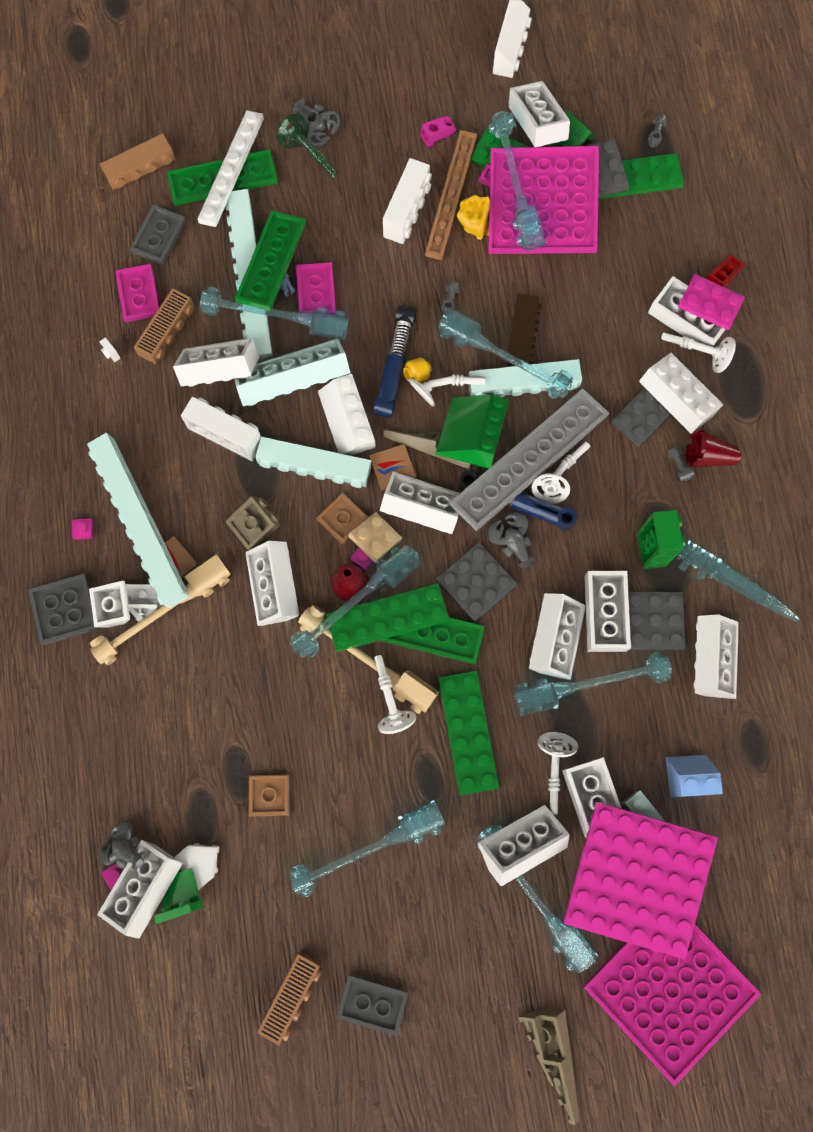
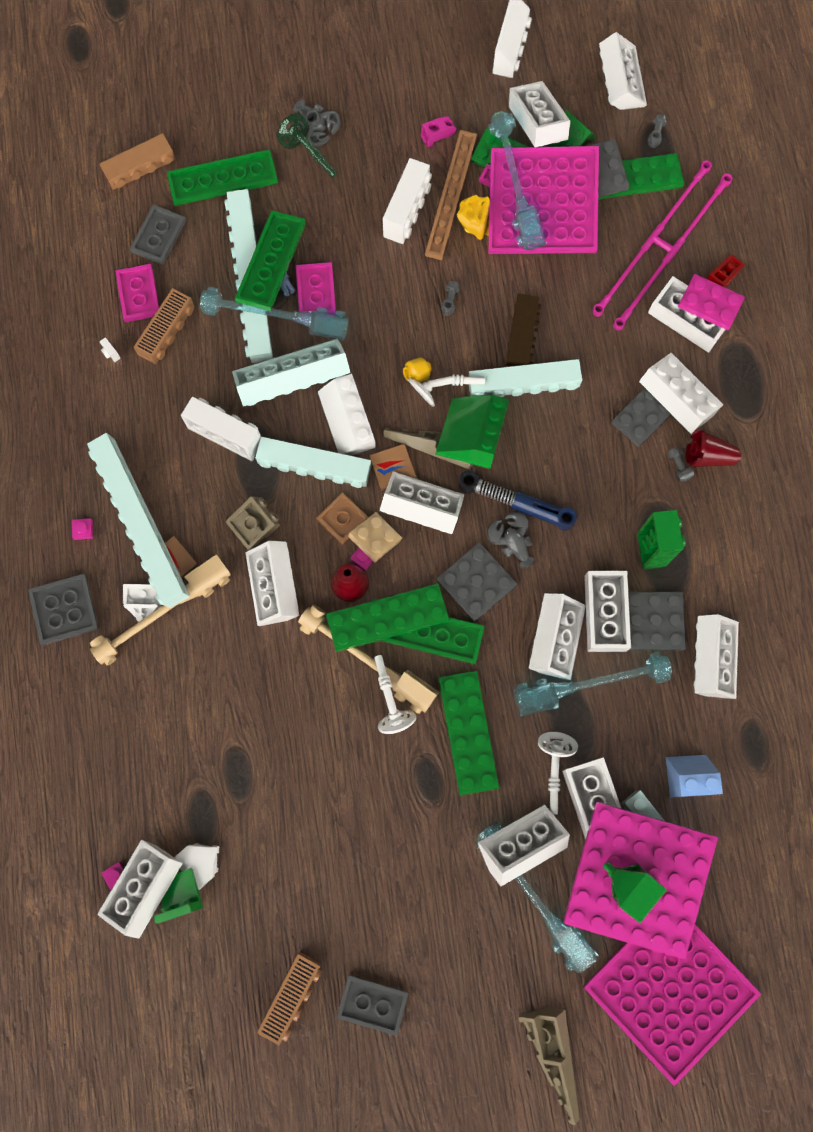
(109, 605): white slope -> none
(123, 848): dark grey animal -> none
(216, 362): white brick -> none
(230, 168): white plate -> none
(268, 795): medium nougat tile -> none
(389, 571): clear light blue bar -> none
(394, 364): piece -> none
(412, 828): clear light blue bar -> none
(468, 333): clear light blue bar -> none
(528, 459): light grey plate -> none
(551, 484): white dish -> none
(622, 73): none -> white slope
(634, 889): none -> green piece
(672, 250): none -> dark pink bar
(722, 354): white dish -> none
(730, 577): clear light blue piece -> none

